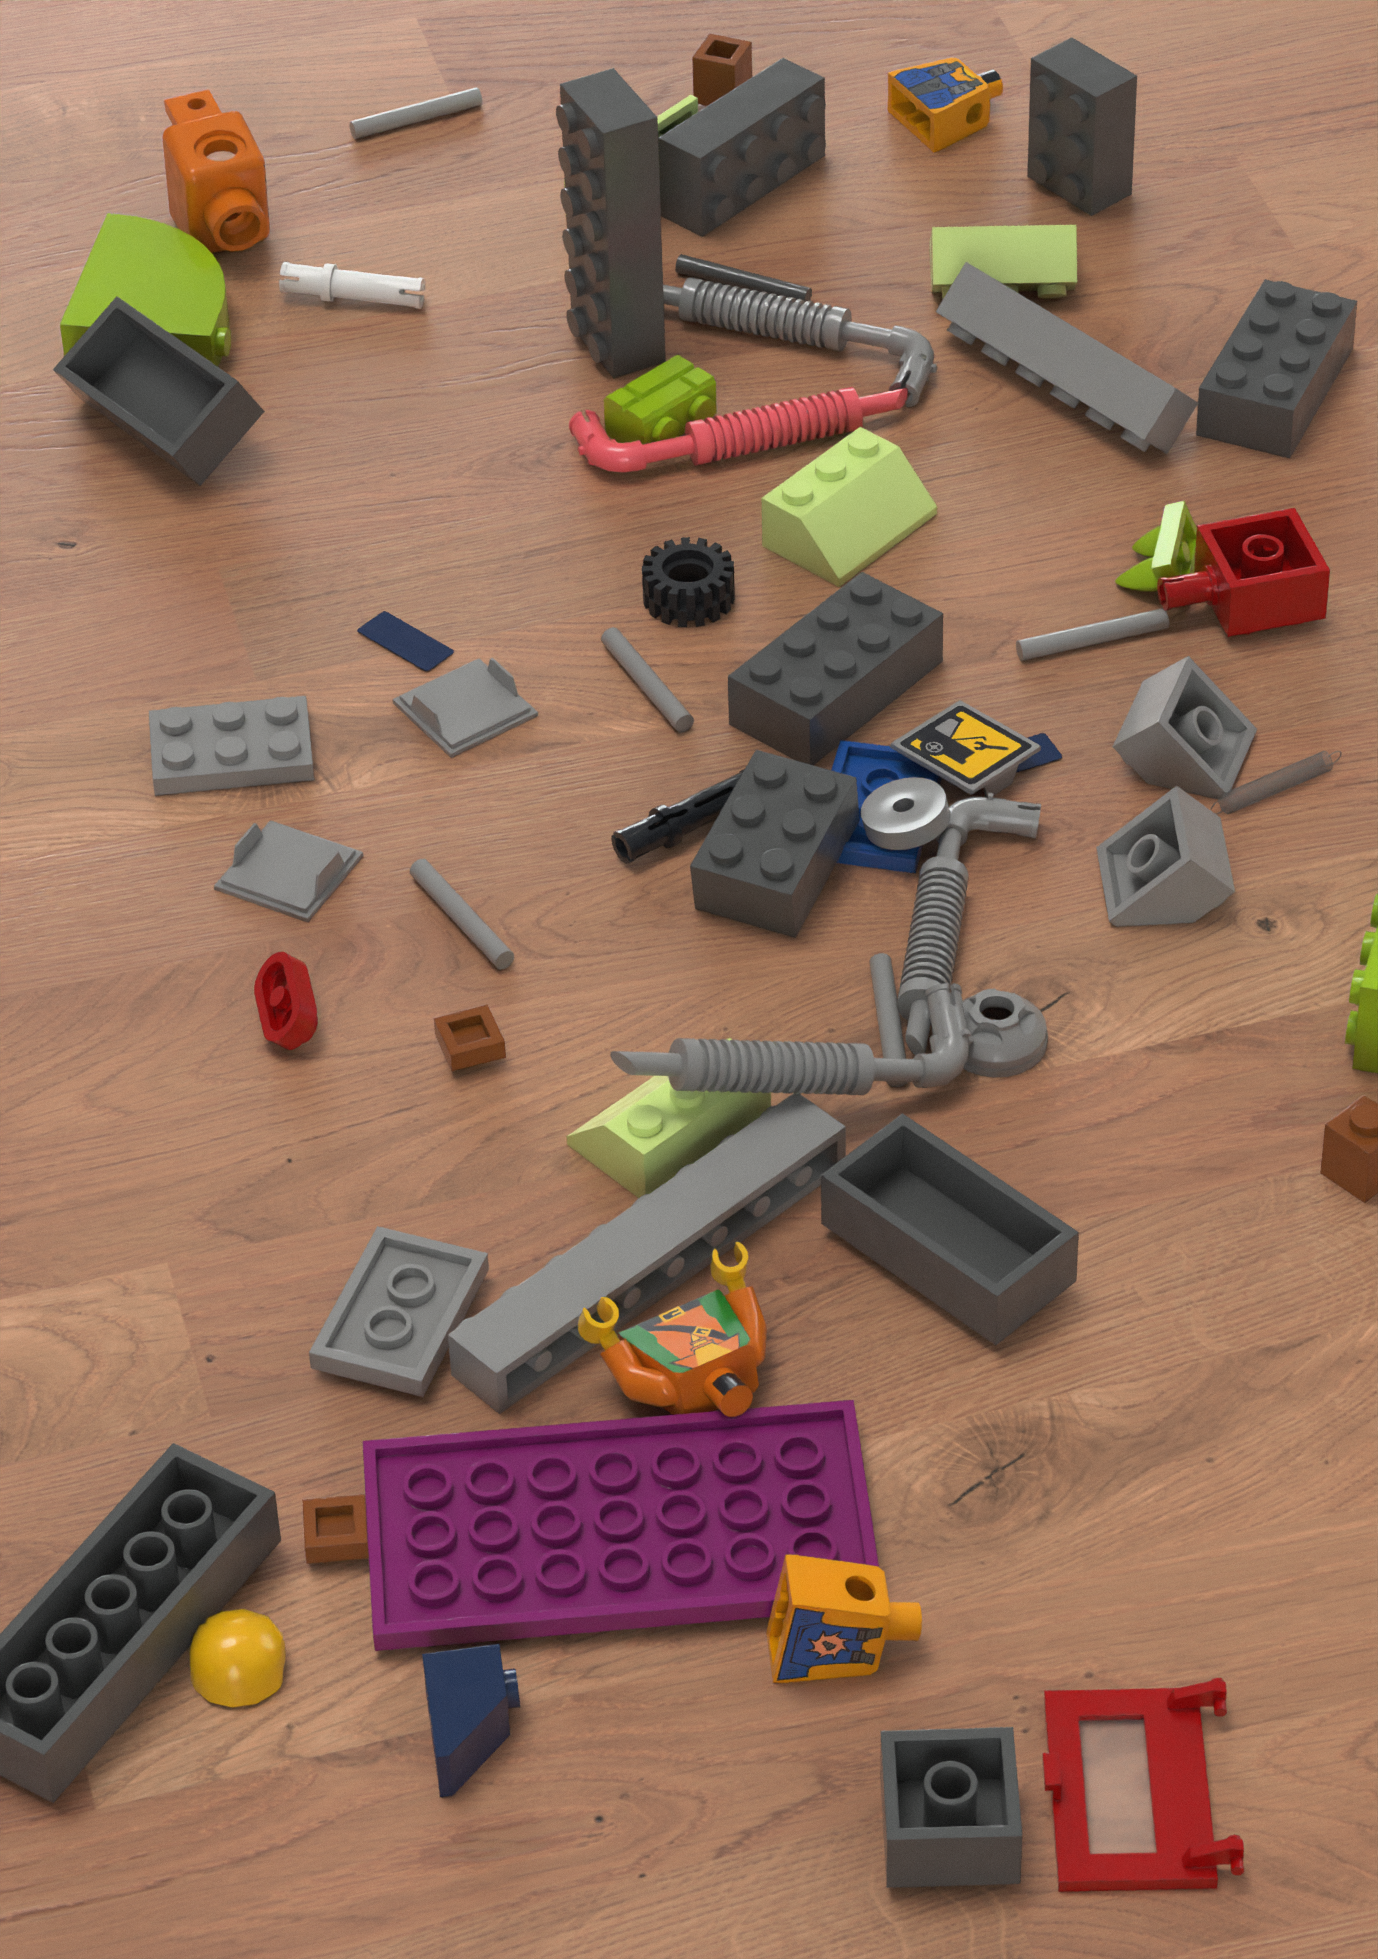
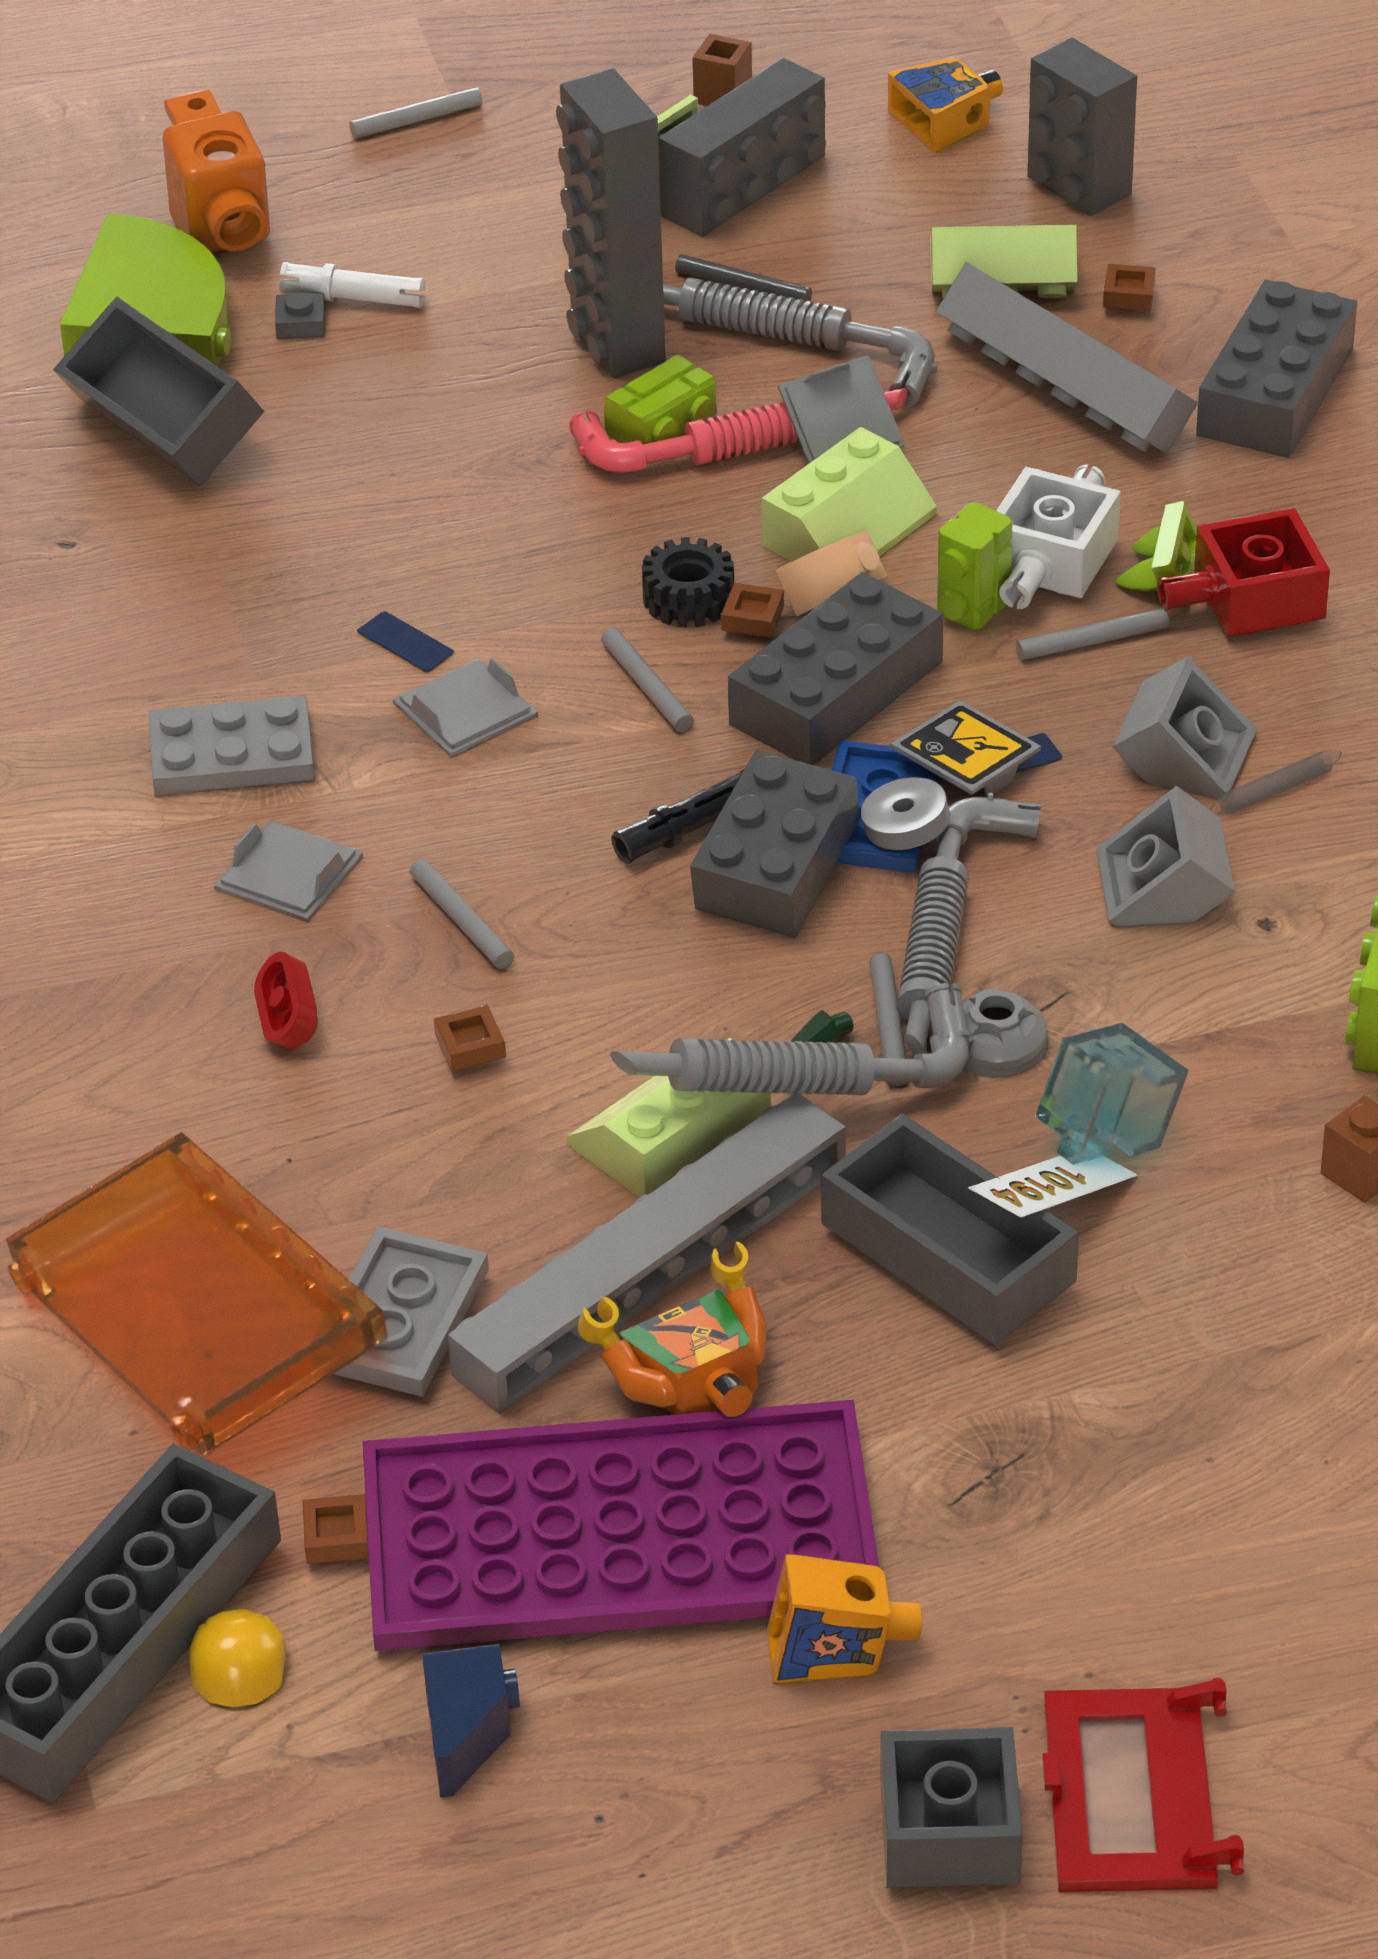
(194, 1293): none -> clear orange windscreen
(300, 315): none -> dark grey plate
(752, 610): none -> dark orange plate
(825, 1028): none -> dark green bar
(826, 570): none -> light nougat brick
(835, 404): none -> light grey piece
(973, 565): none -> lime brick
(1050, 1184): none -> white sticker
(1058, 532): none -> white brick
(1110, 1092): none -> clear light blue plate
(1129, 287): none -> dark orange plate

